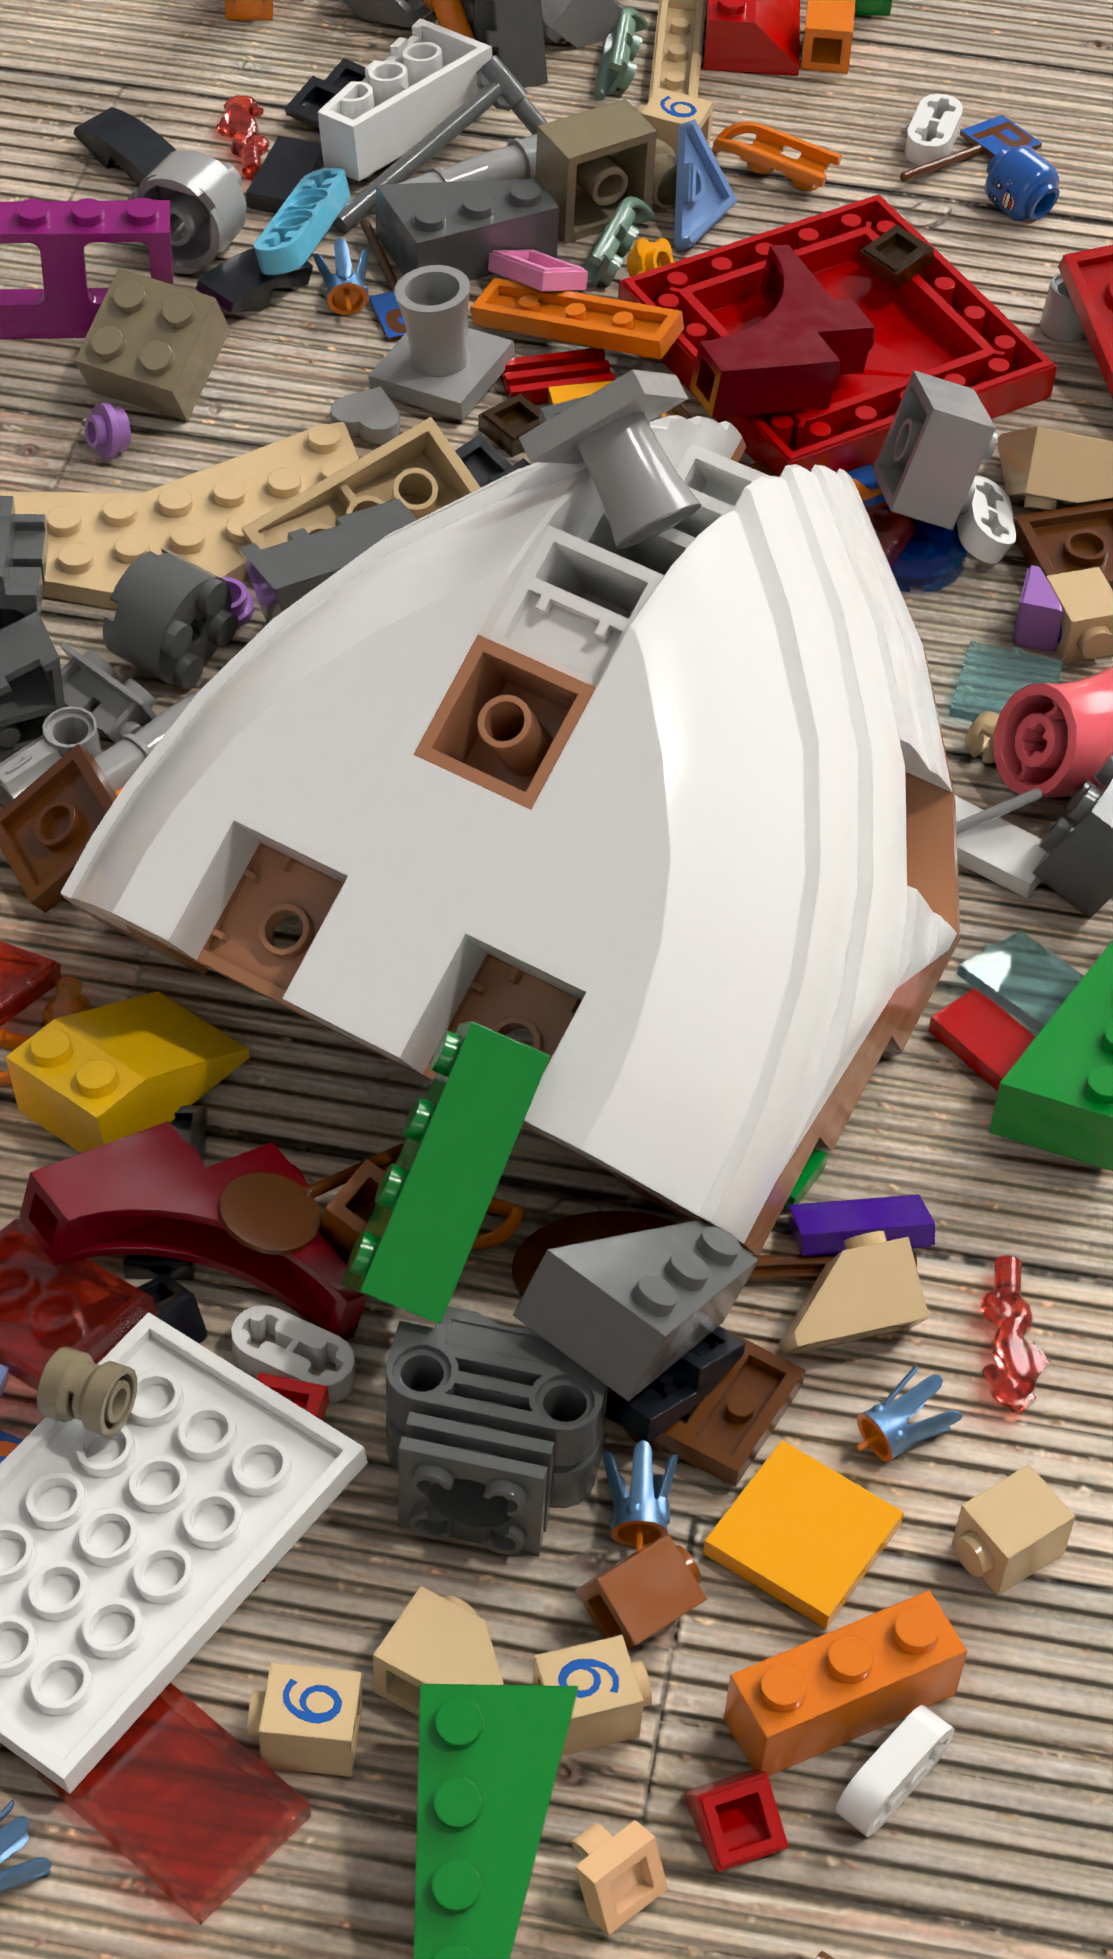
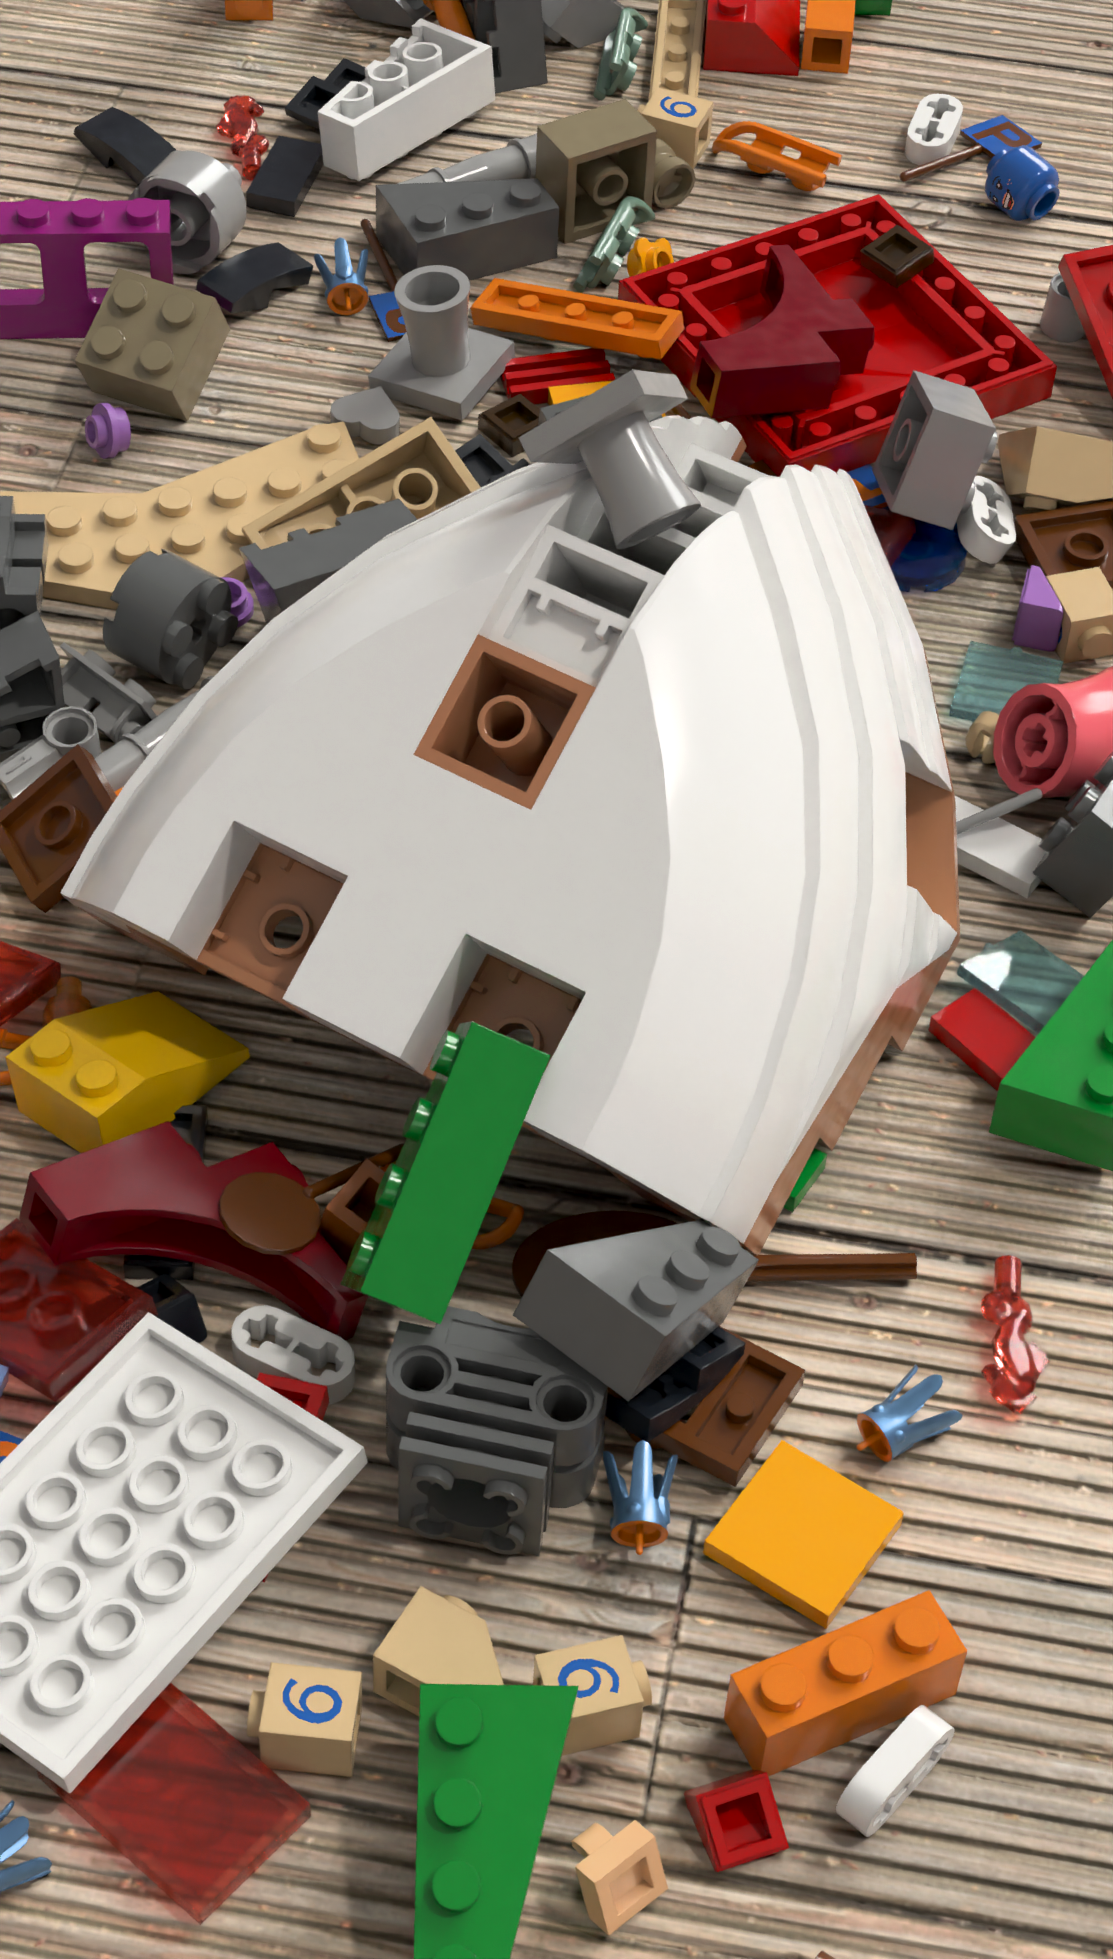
(87, 1391): dark tan wheel -> none
(302, 221): medium azure beam -> none
(496, 88): dark grey bar -> none
(537, 270): bright pink tile -> none
(643, 1592): dark orange brick -> none
(700, 187): medium blue tile -> none
(824, 1226): dark purple tile -> none
(859, 1296): tan slope -> none
(1012, 1530): tan brick -> none

